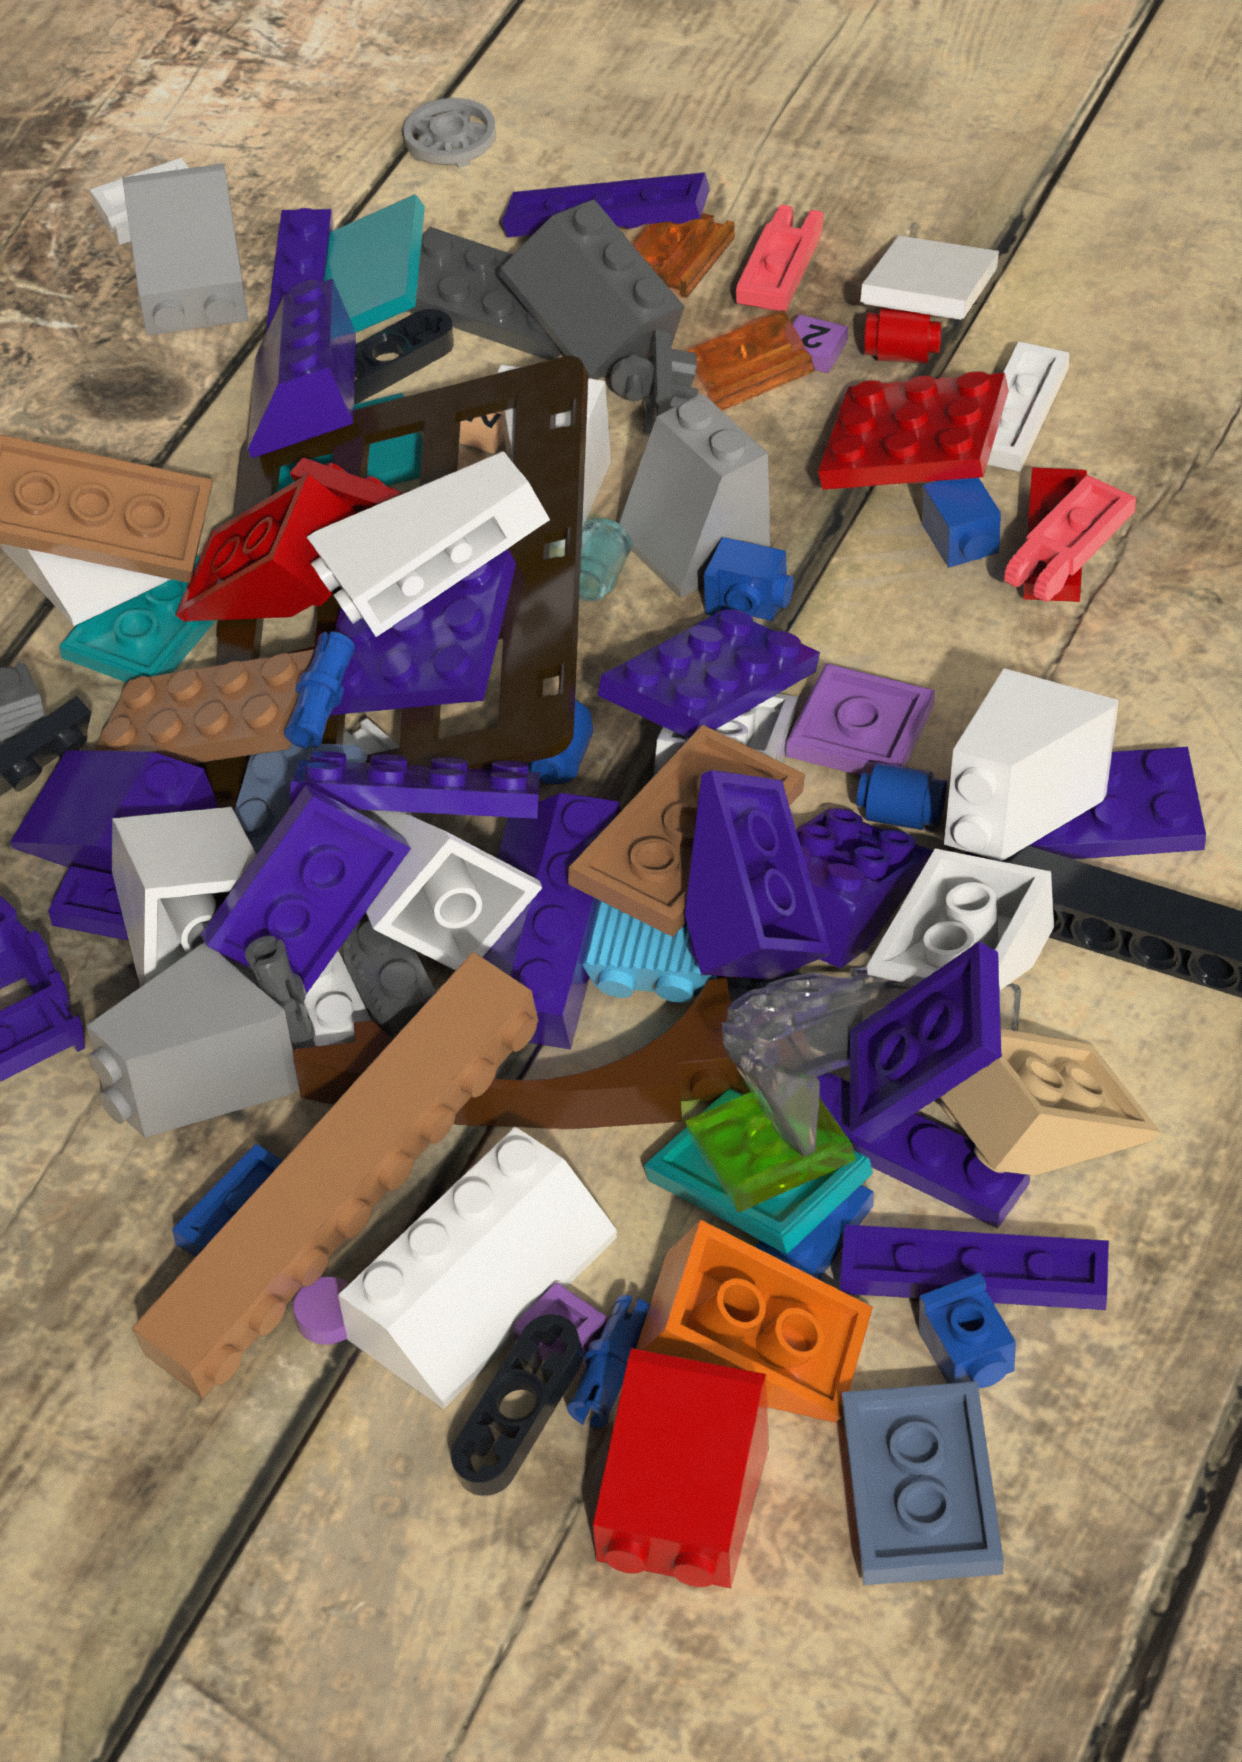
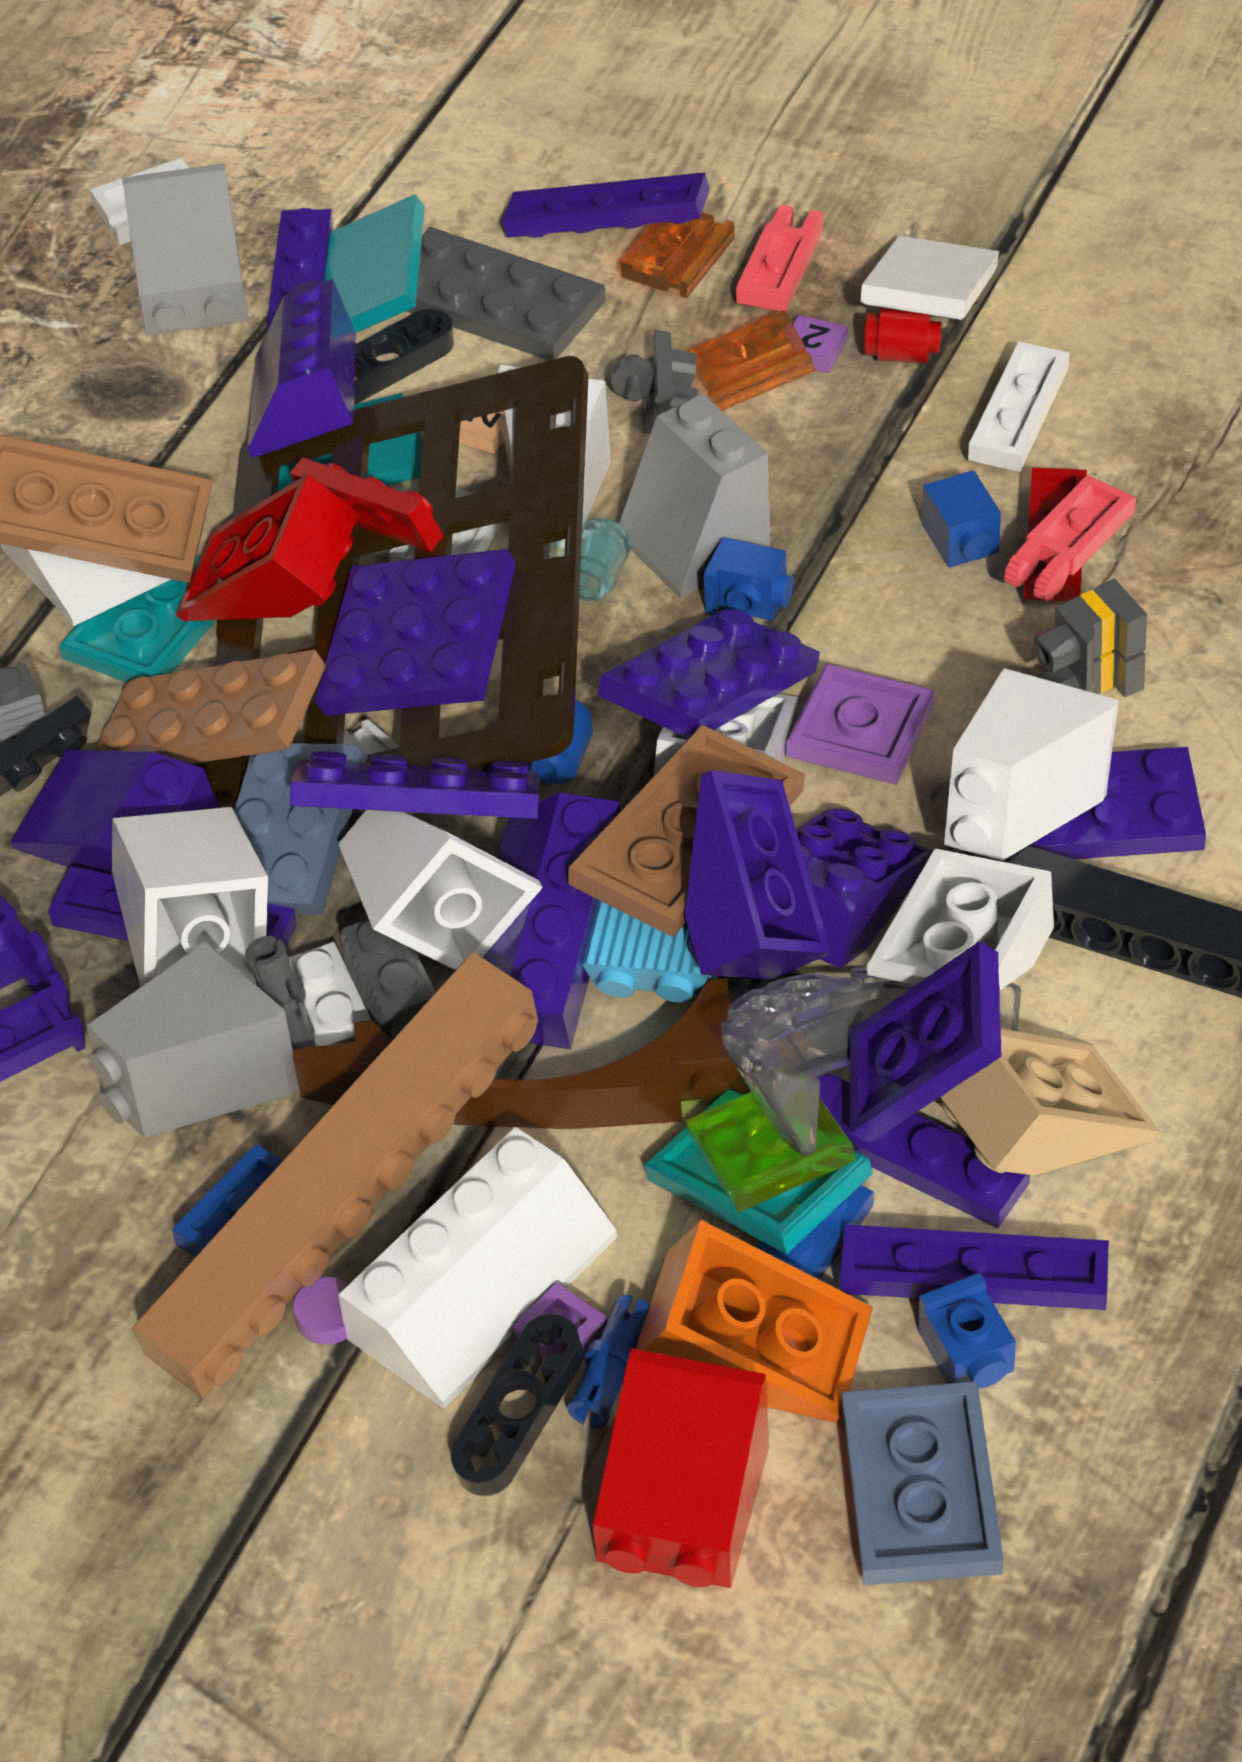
(308, 884): dark purple plate -> none
(319, 690): blue pin -> none
(424, 540): white slope -> none
(449, 131): light grey wheel -> none
(591, 289): dark grey slope -> none
(902, 796): blue brick -> none
(914, 431): red plate -> none
(1096, 642): none -> dark grey hips

